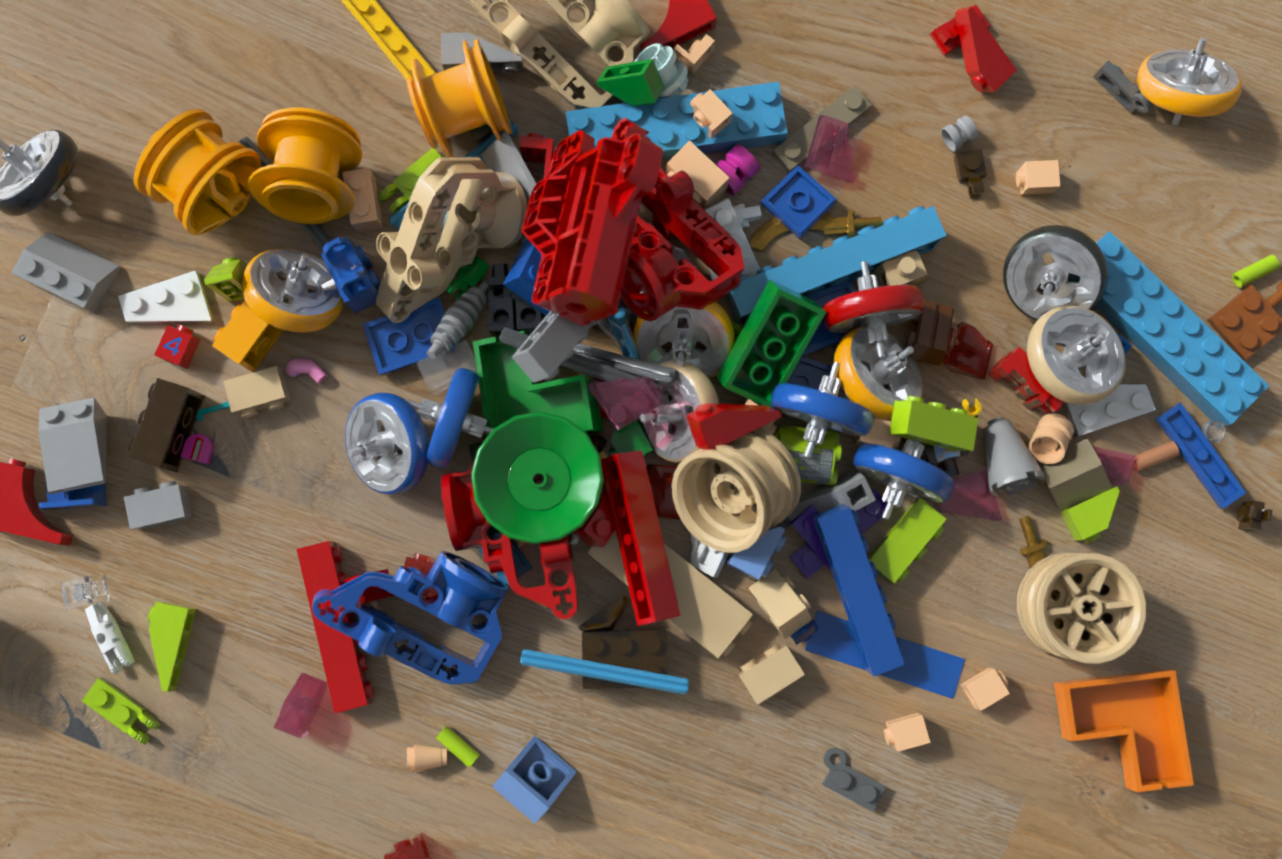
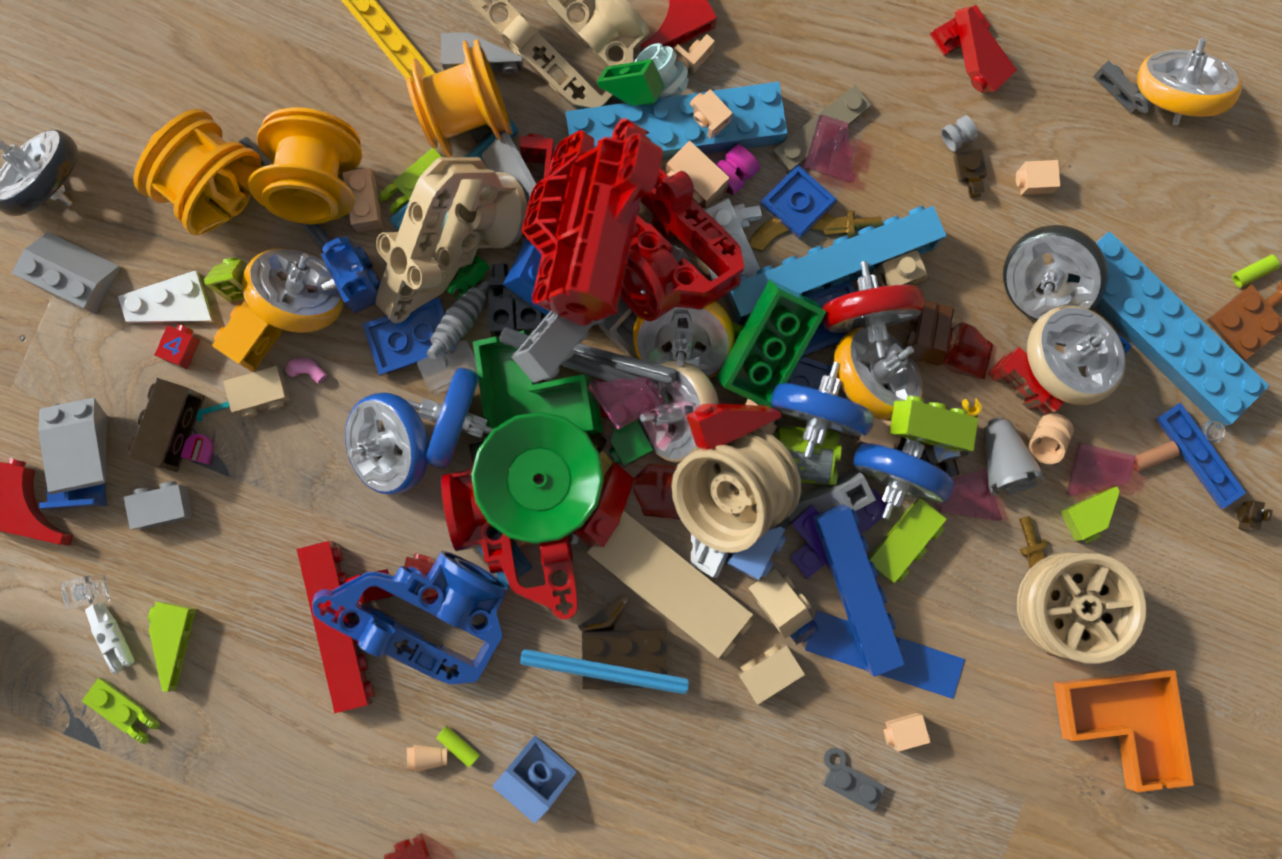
(301, 706): clear pink slope -> none
(623, 333): dark azure slope -> none
(640, 537): red brick -> none
(985, 688): light nougat brick -> none
(1076, 476): dark tan slope -> none
(1123, 404): white wing -> none

